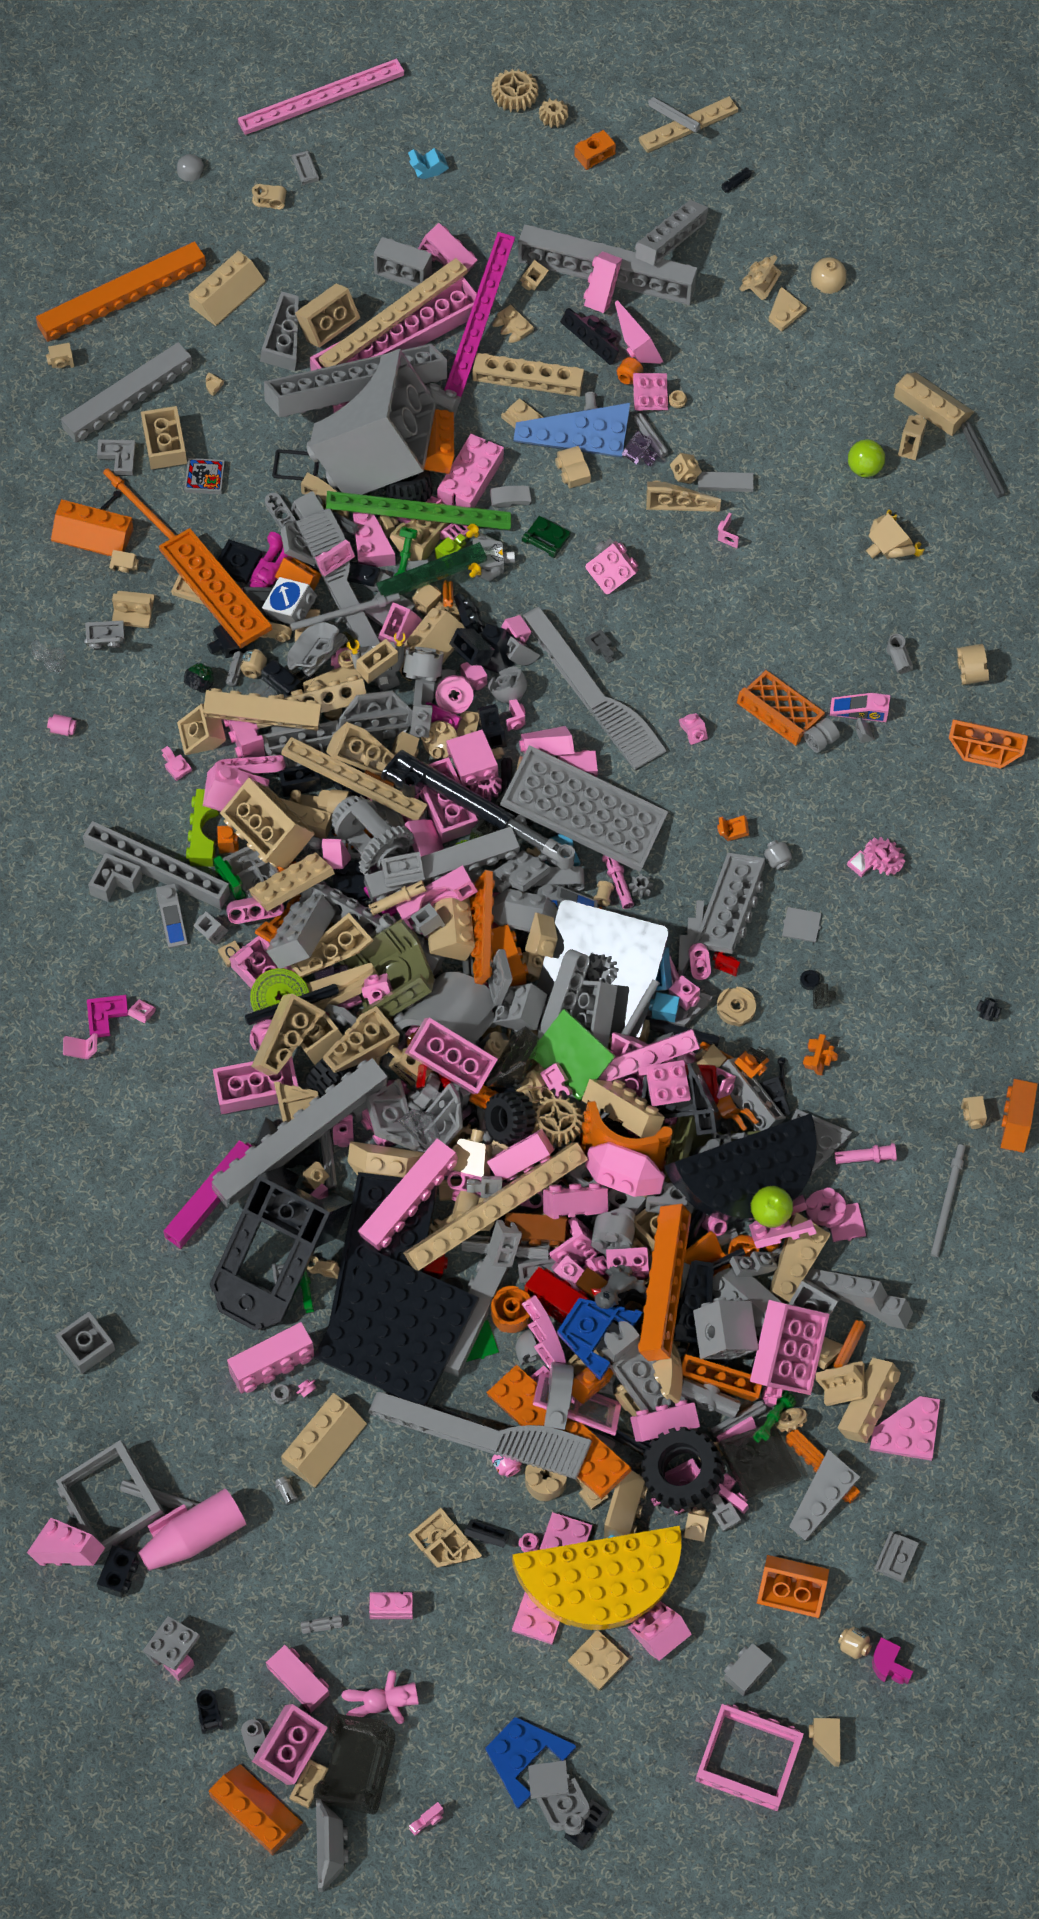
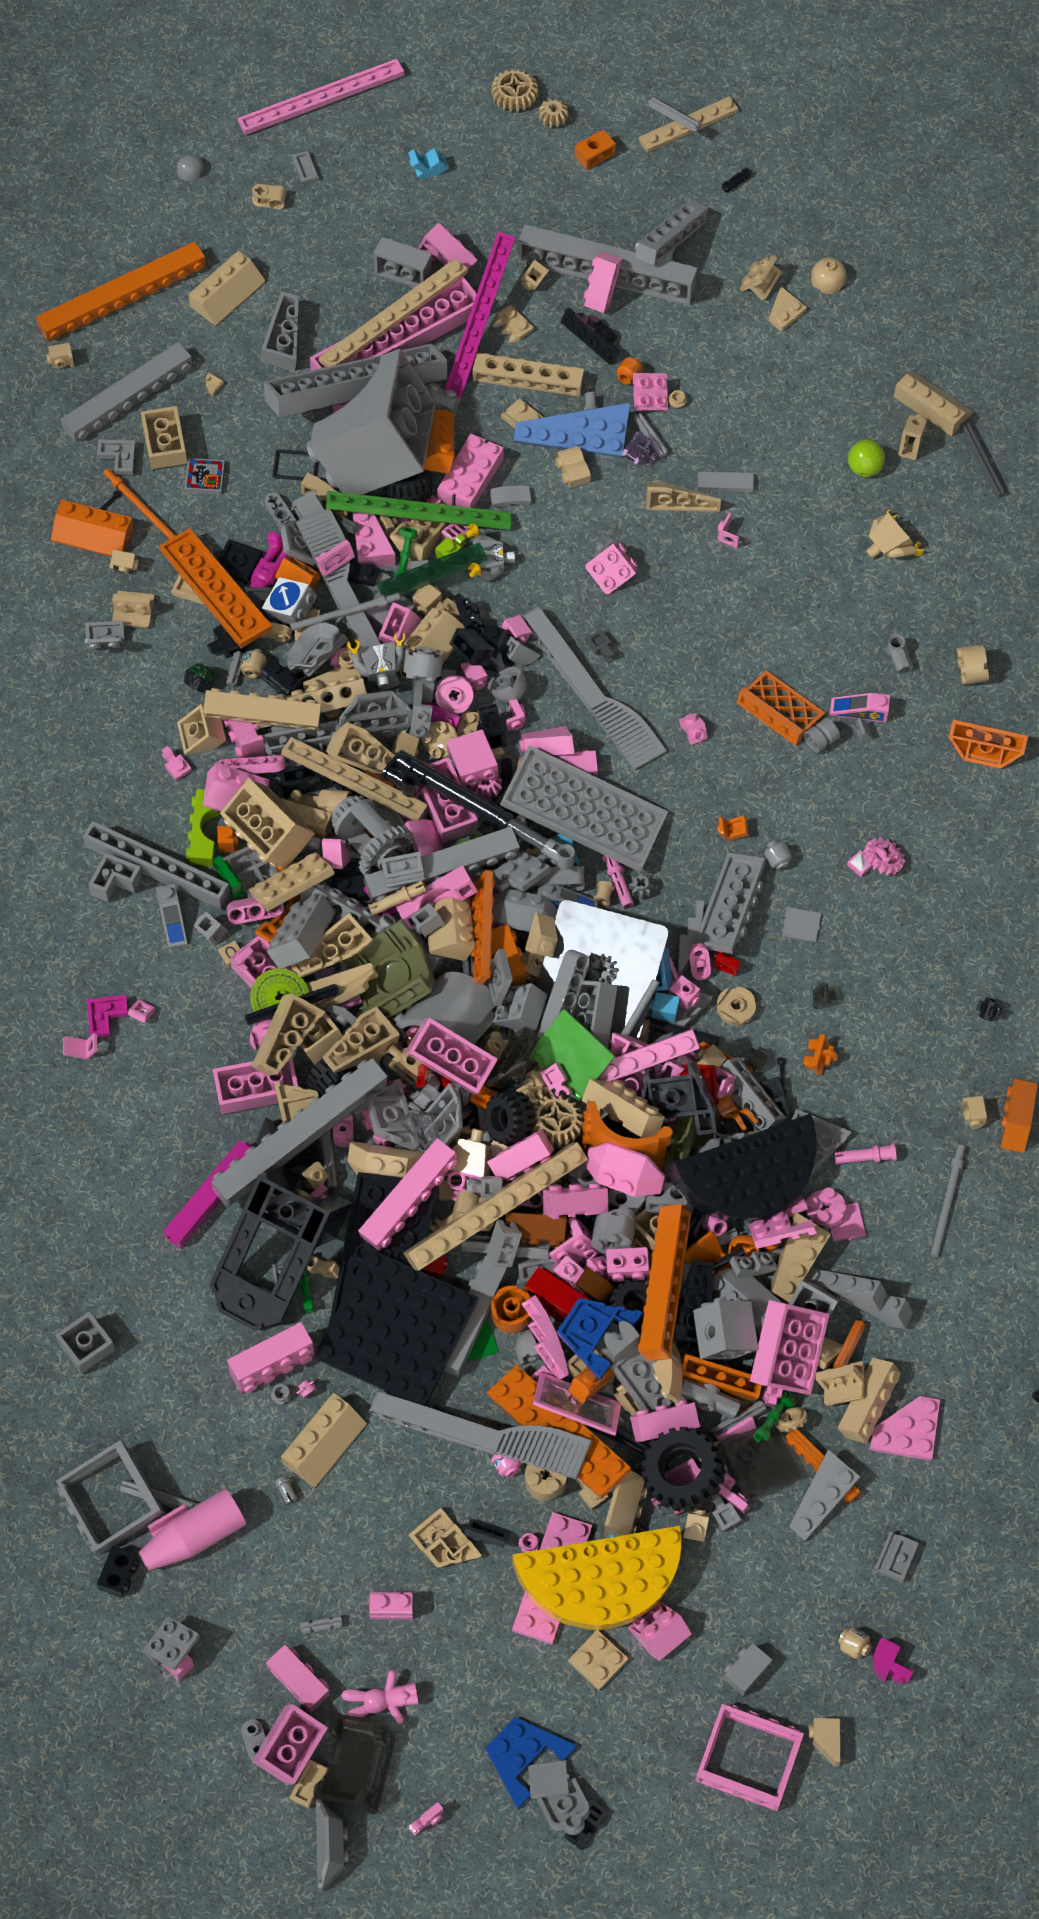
(62, 725): bright pink brick -> none
(65, 1544): bright pink wedge -> none
(208, 1715): black piece -> none
(255, 1808): orange slope -> none
(327, 315): tan brick -> none
(376, 987): bright pink brick -> none
(377, 661): tan brick -> none
(448, 597): orange axle -> none
(549, 532): dark green plate -> none
(559, 1395): light grey arch -> none
(618, 1282): dark grey animal -> none
(636, 339): bright pink wedge -> none
(666, 1082): bright pink bracket -> none
(685, 468): tan brick -> none
(750, 1065): orange bracket -> none
(772, 1206): lime piece -> none
(793, 1586): orange slope -> none
(809, 979): black tile -> none

